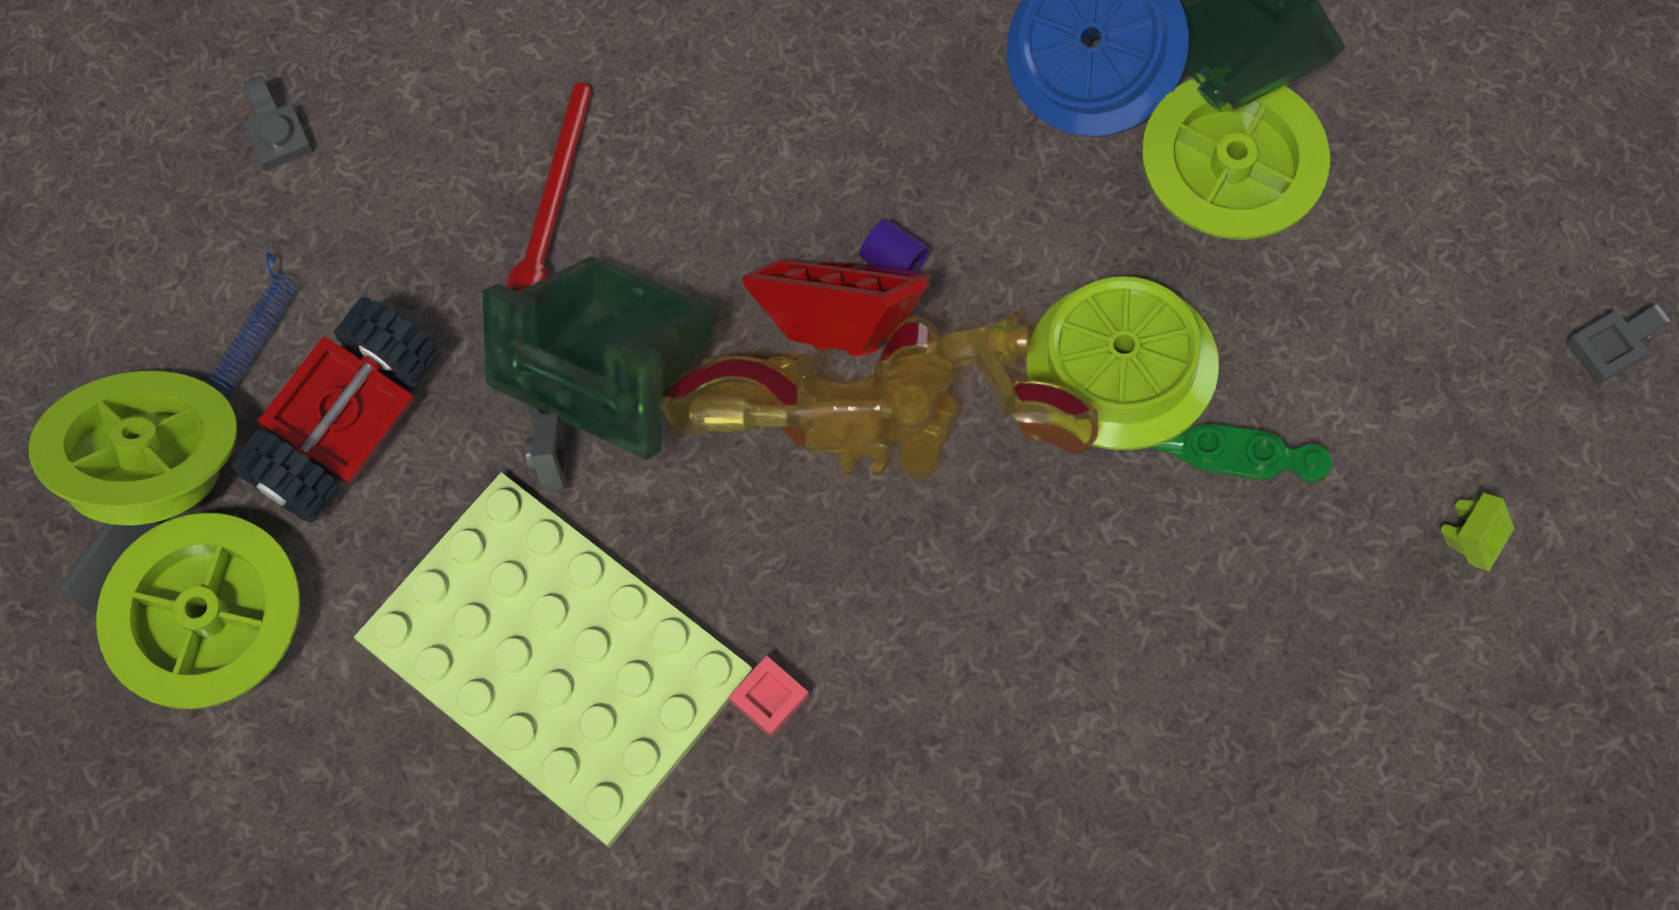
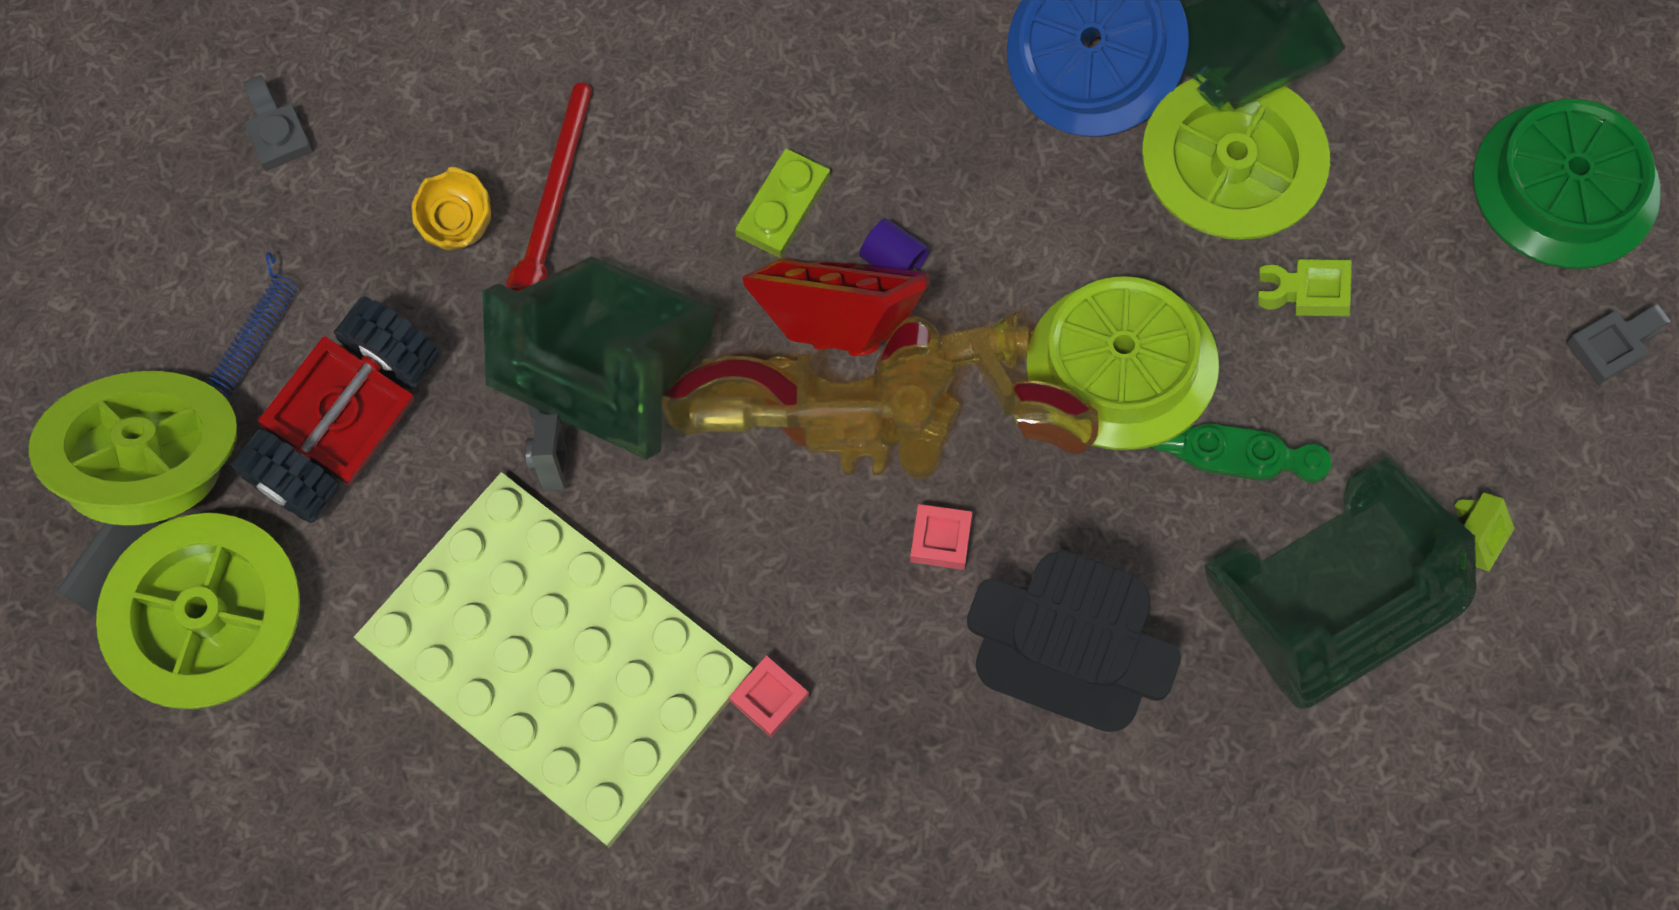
(446, 203): none -> yellow hair
(783, 203): none -> lime plate
(941, 537): none -> coral plate
(1072, 641): none -> black piece
(1317, 287): none -> lime plate
(1350, 588): none -> clear green windscreen
(1567, 183): none -> green piece

